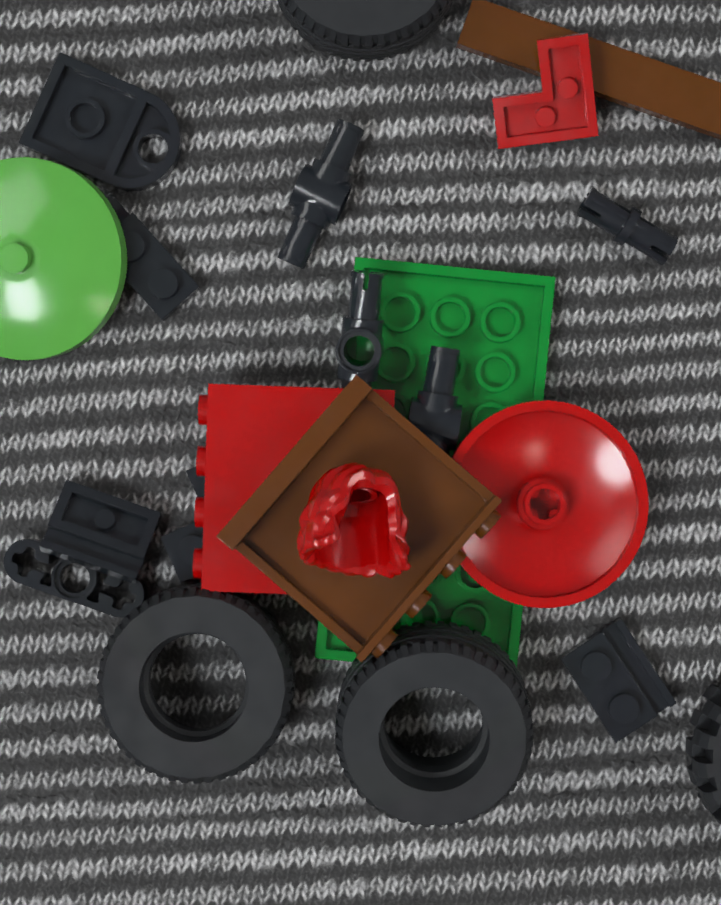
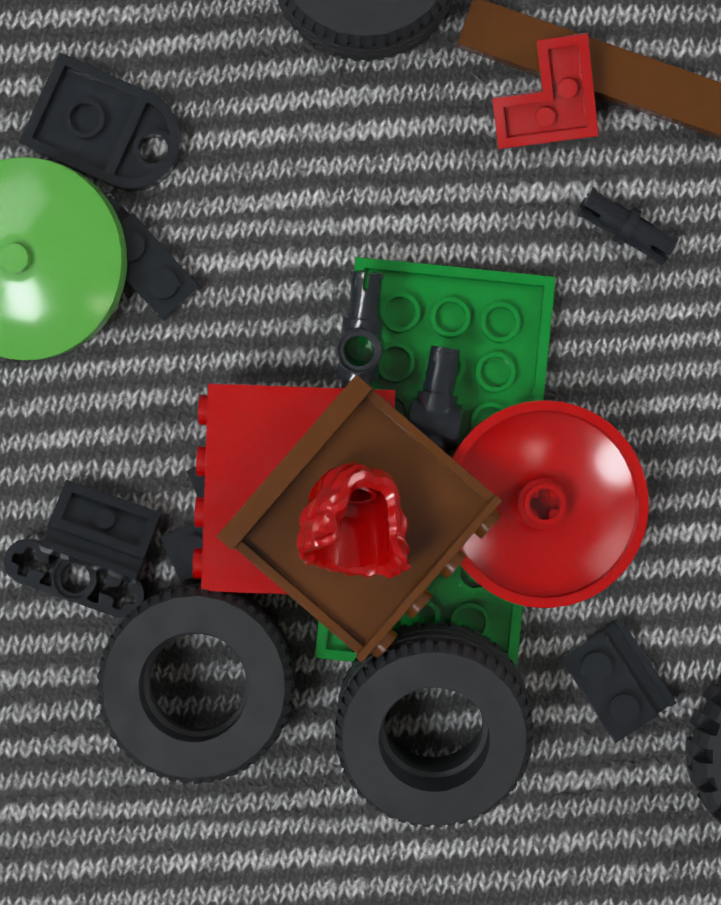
(321, 193): black pin -> none

